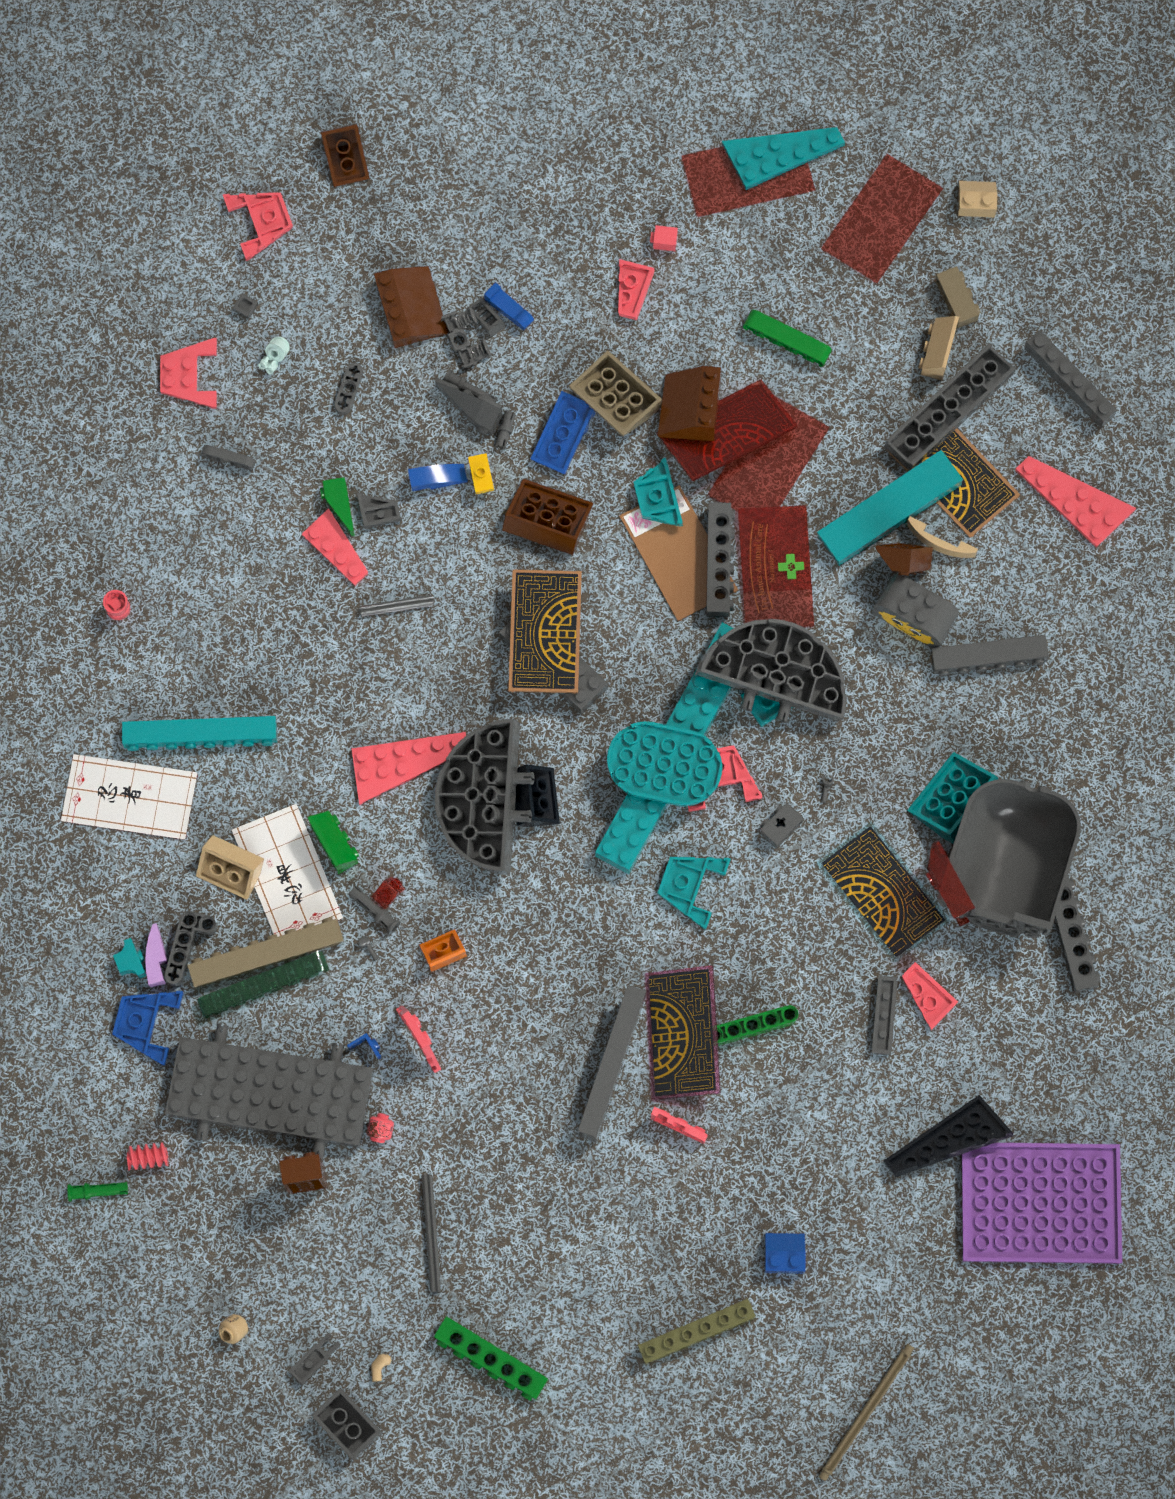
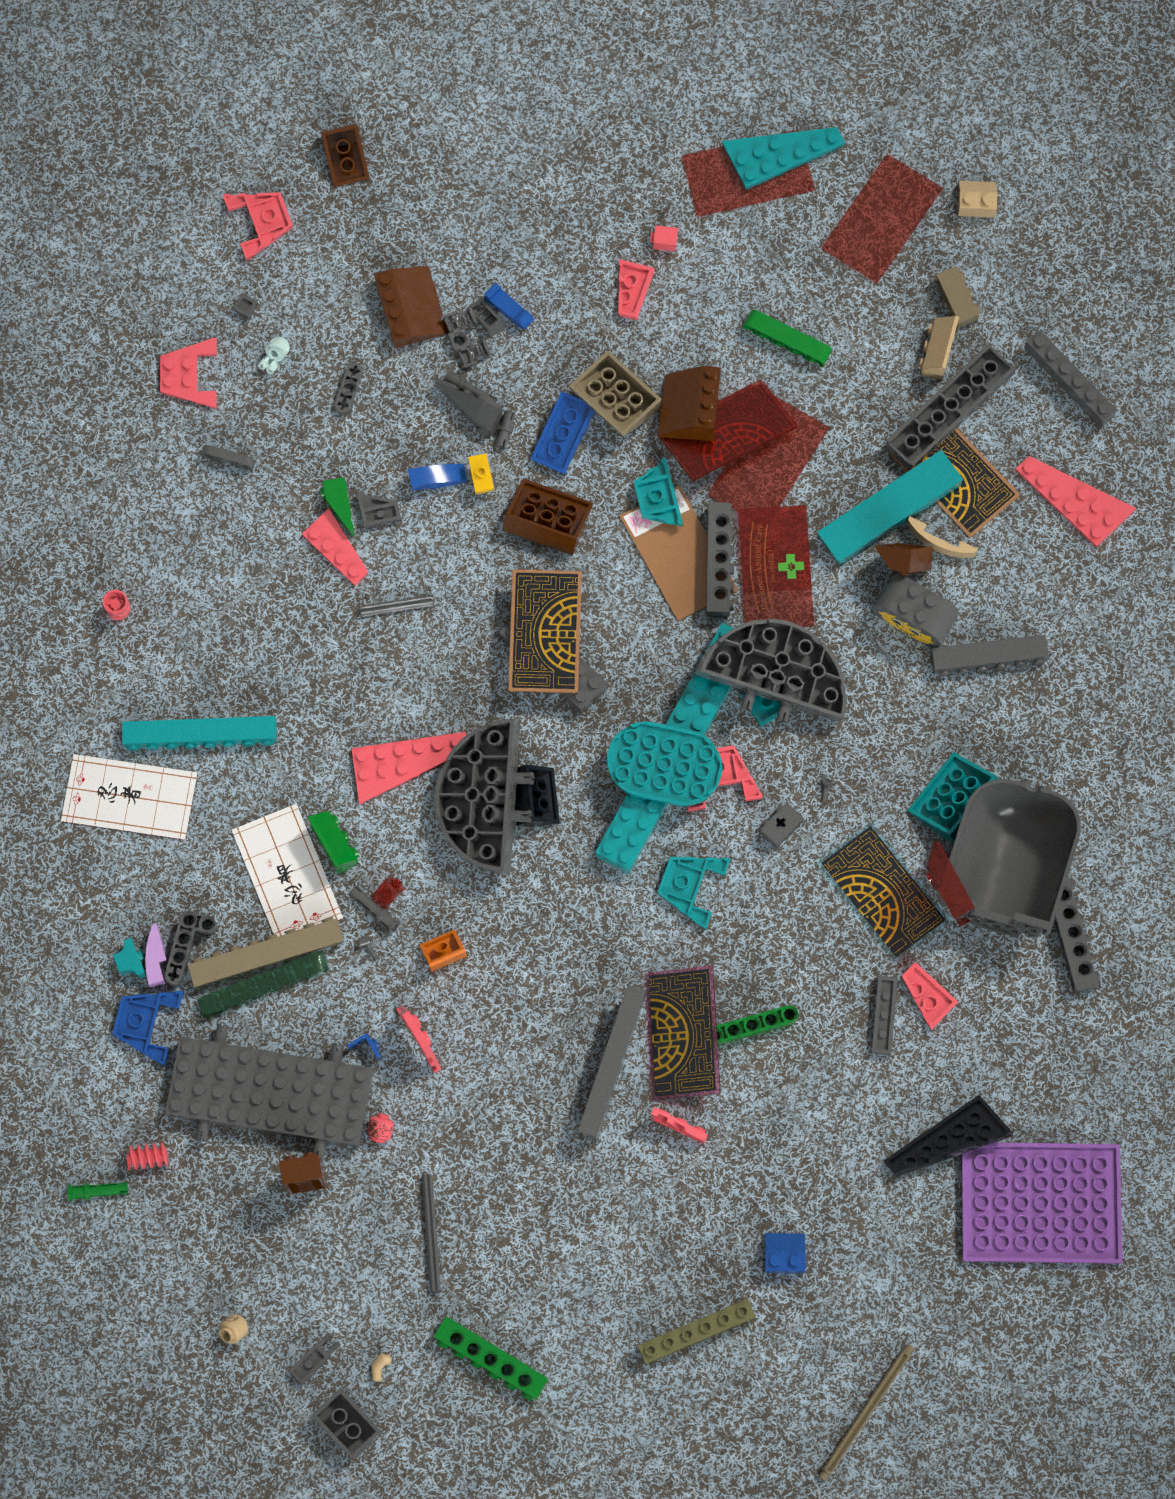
(229, 867): tan slope -> none

